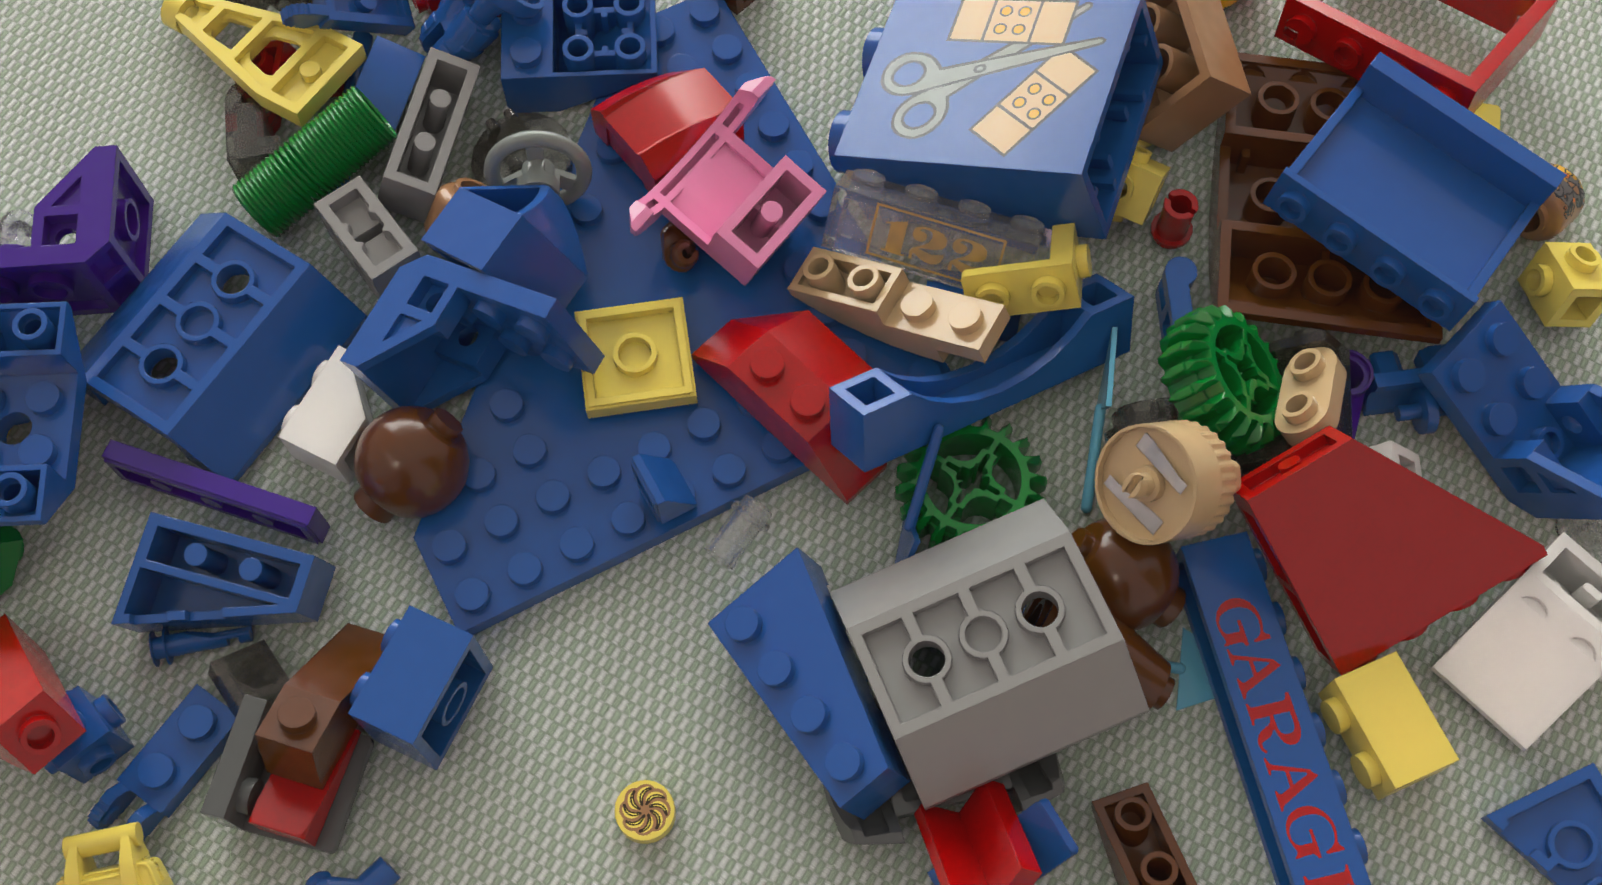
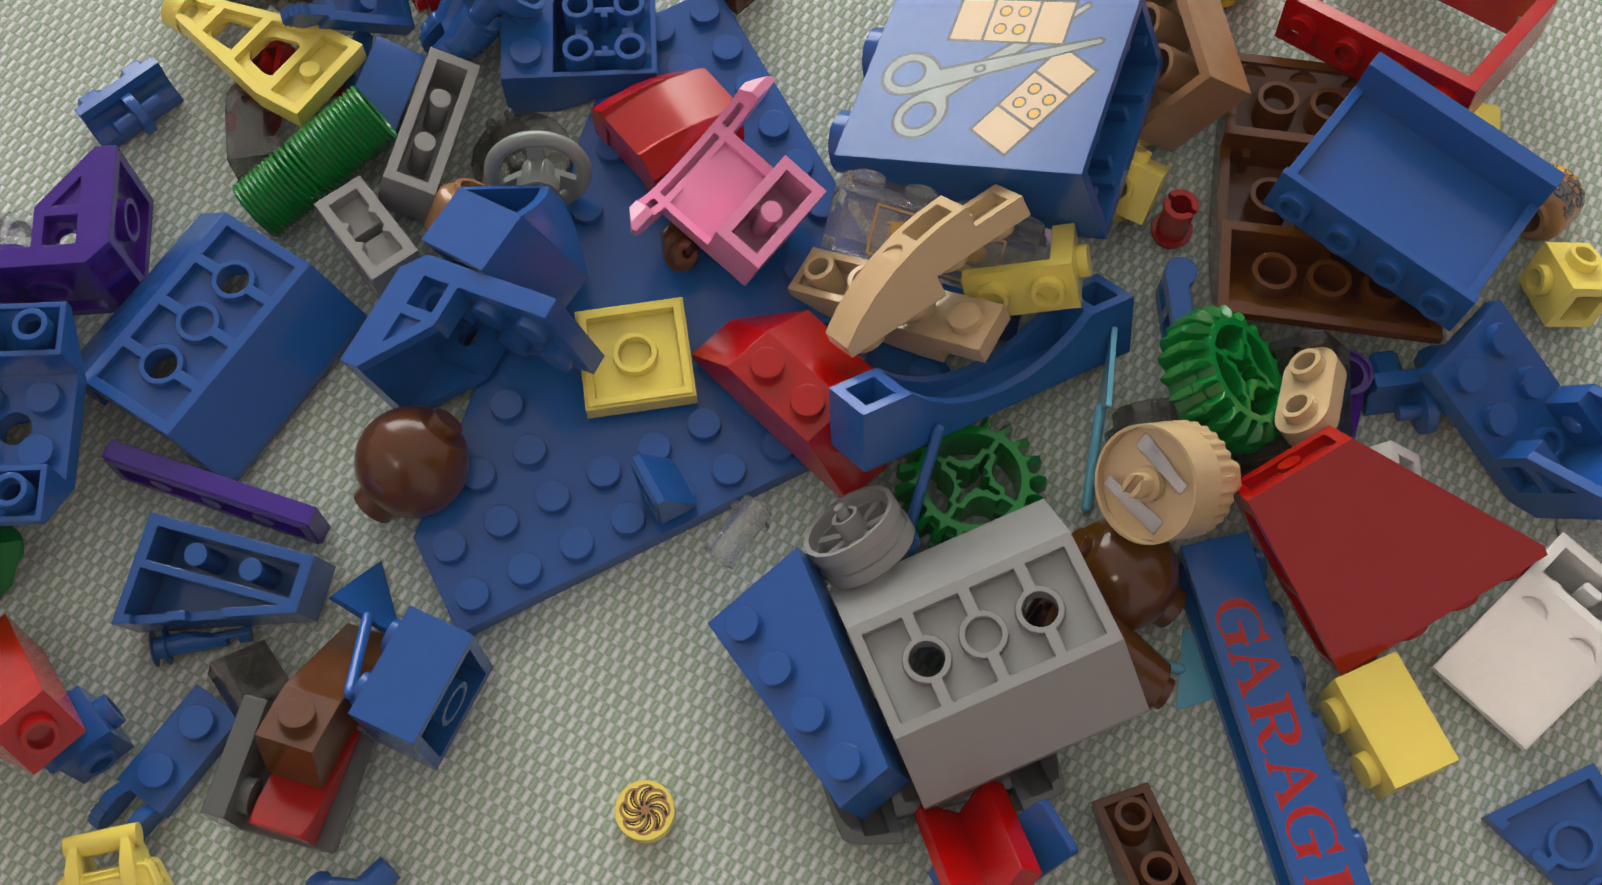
(128, 103): none -> blue hips
(328, 420): white slope -> none
(370, 601): none -> blue piece
(859, 537): none -> light grey wheel
(904, 272): none -> tan slope

